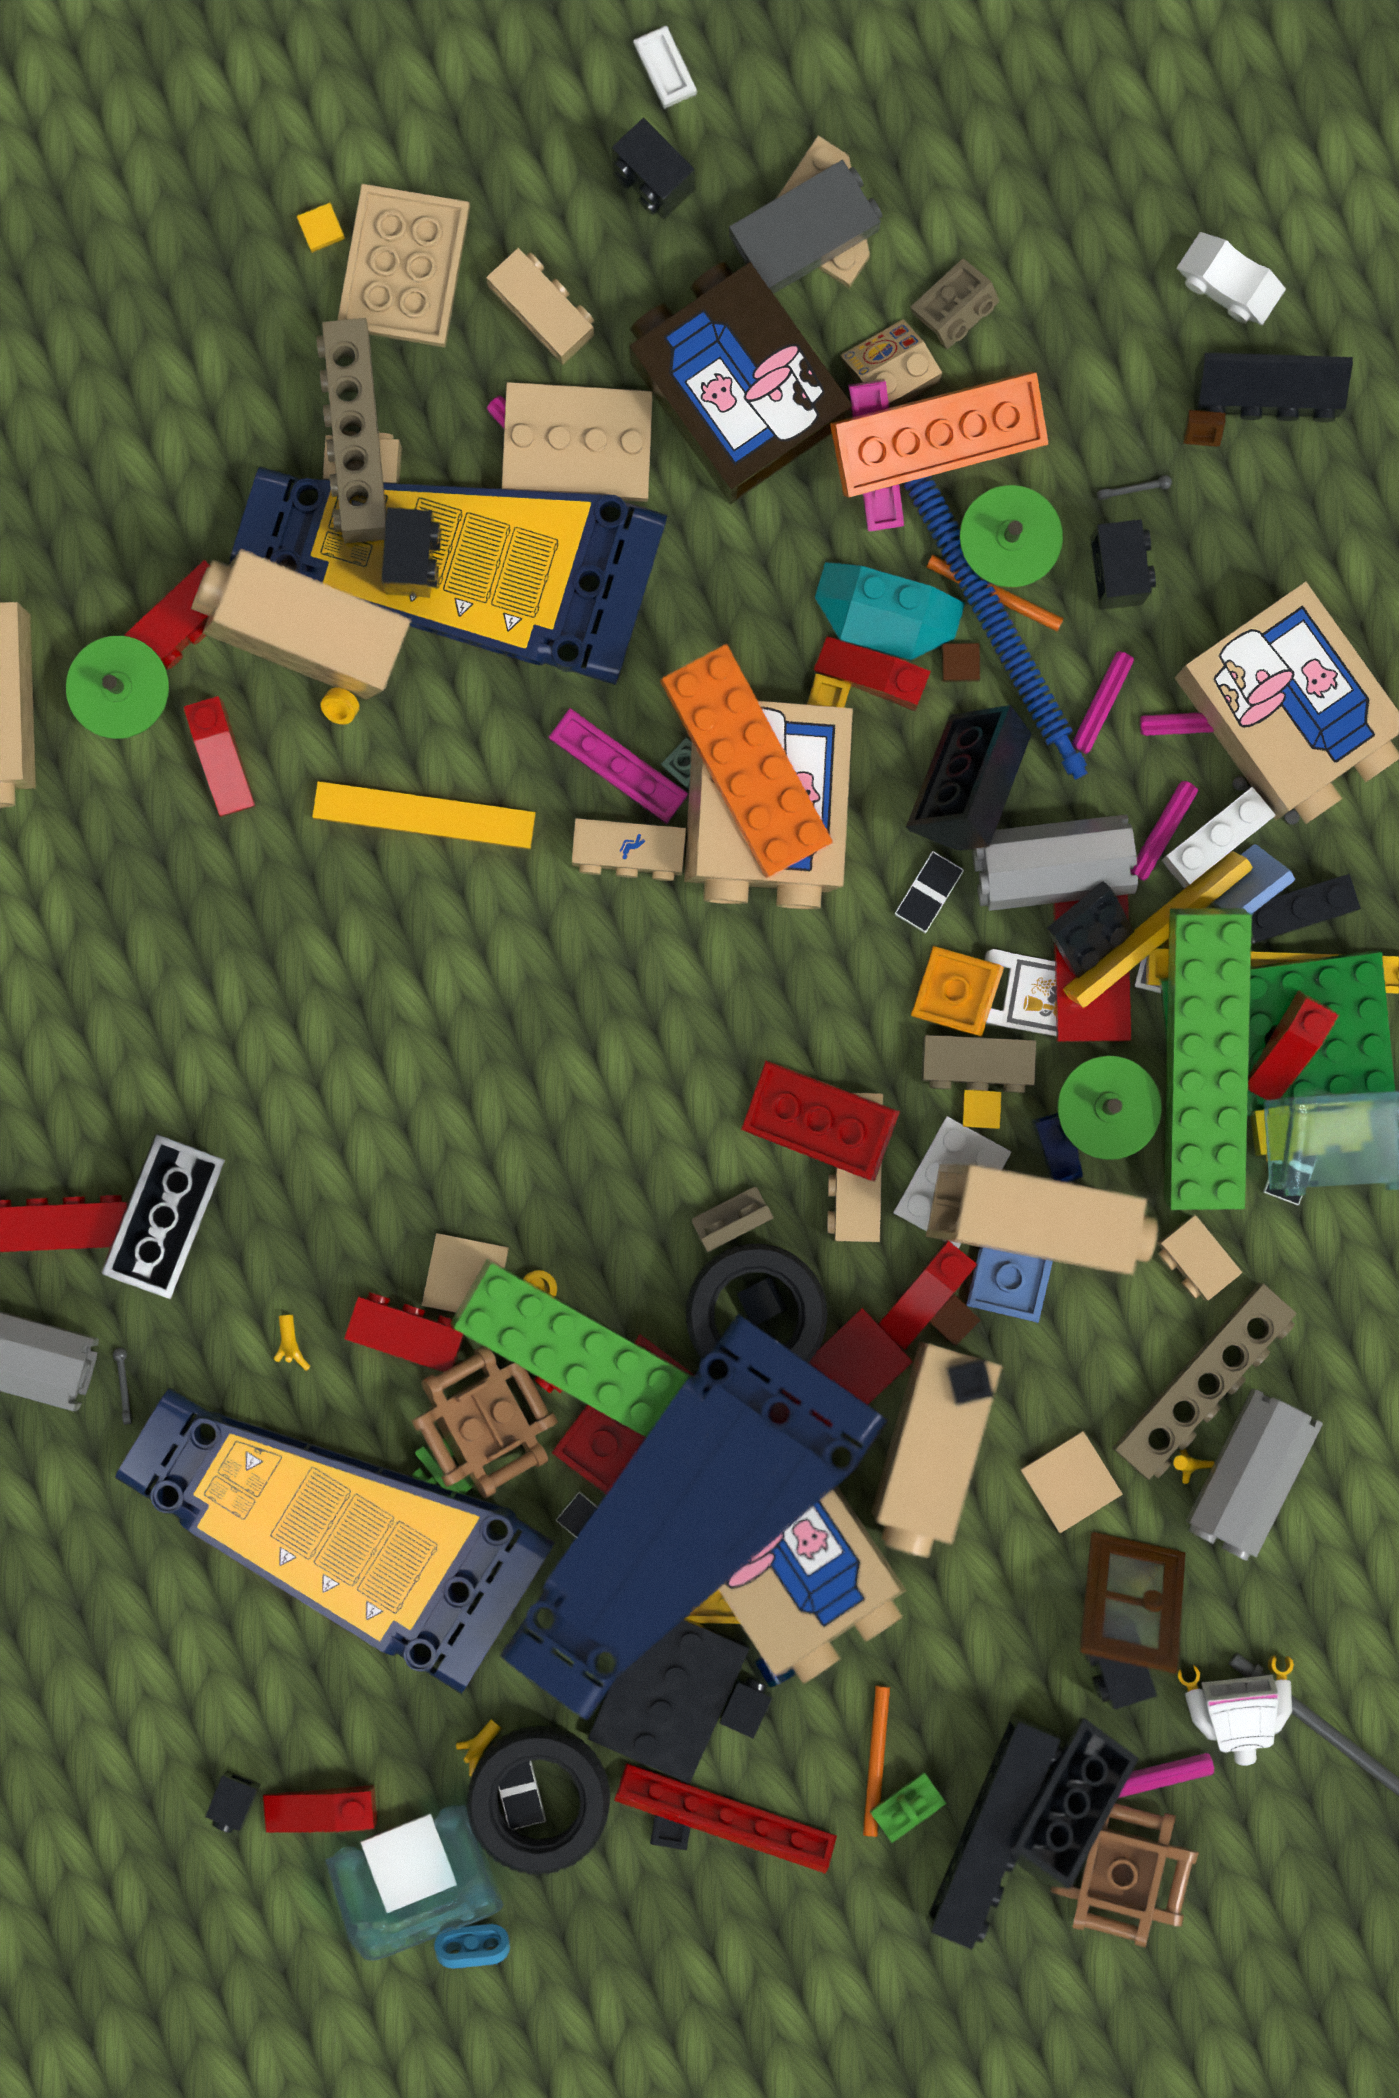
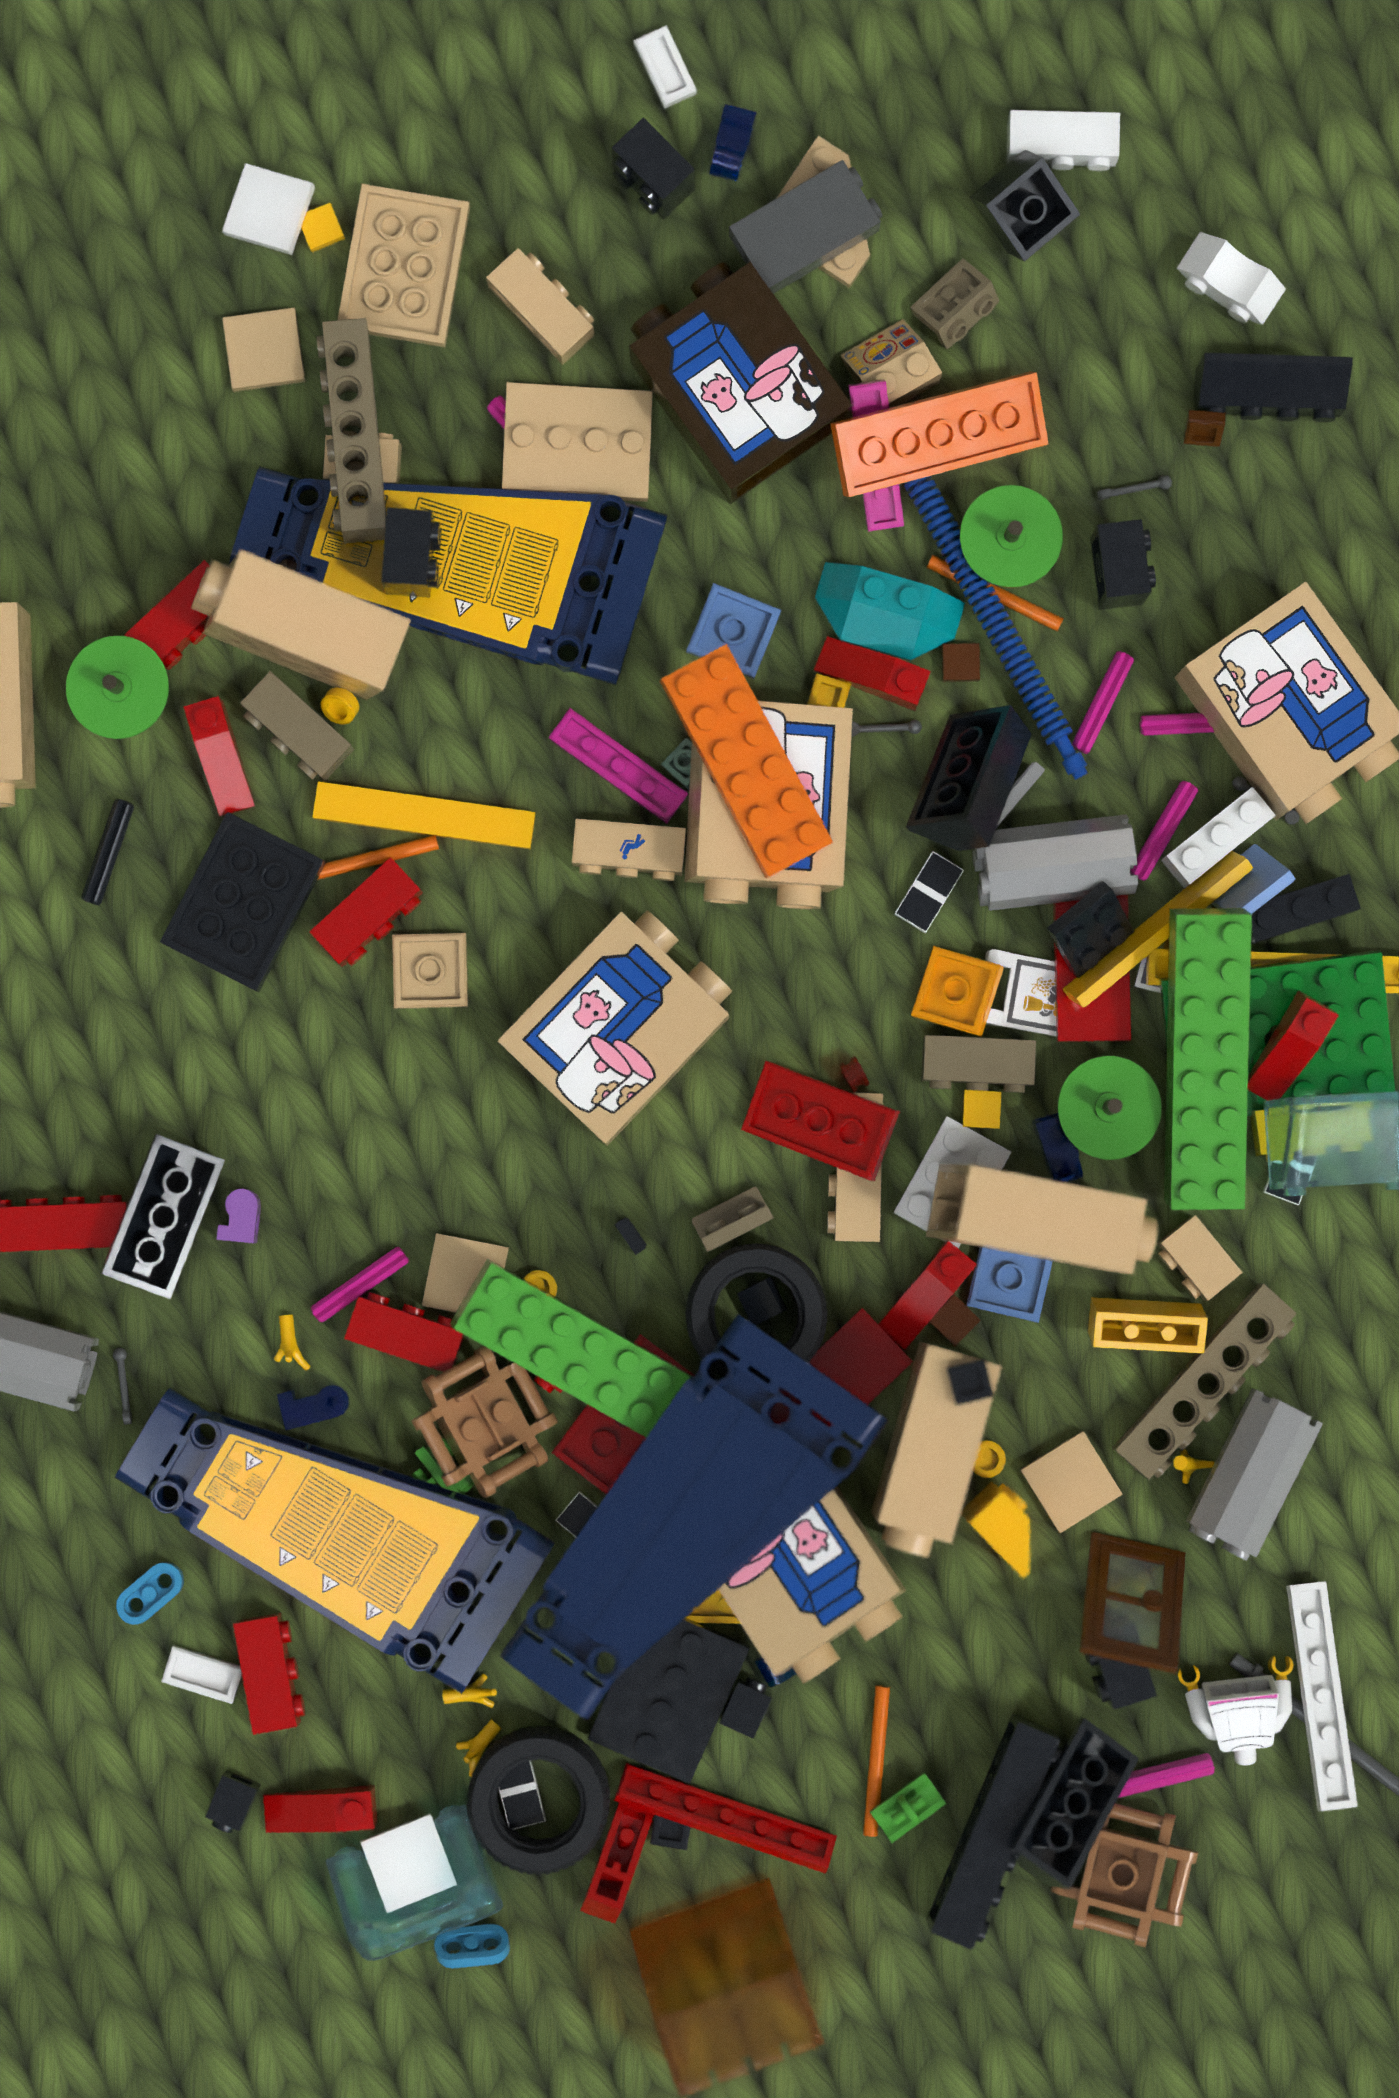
(107, 851): none -> black axle
(150, 1592): none -> dark azure plate
(202, 1674): none -> white tile
(243, 902): none -> black plate
(244, 1217): none -> medium lavender leg
(263, 349): none -> tan tile
(268, 209): none -> white tile
(268, 1673): none -> red brick
(296, 727): none -> dark tan brick
(325, 1405): none -> clear blue leg
(359, 1284): none -> dark pink axle
(367, 913): none -> red brick
(379, 856): none -> orange bar
(430, 970): none -> tan tile
(472, 1693): none -> yellow bar
(617, 1863): none -> red slope
(618, 1024): none -> brick
(631, 1235): none -> black tile
(726, 1986): none -> clear orange windscreen
(732, 142): none -> clear blue leg
(739, 623): none -> medium blue tile
(854, 1074): none -> clear red bush
(913, 727): none -> dark grey hinge
(989, 1459): none -> yellow tile
(1002, 1523): none -> yellow slope
(1020, 787): none -> light grey tile
(1025, 205): none -> black brick
(1065, 138): none -> white brick
(1147, 1325): none -> yellow brick
(1321, 1696): none -> white plate

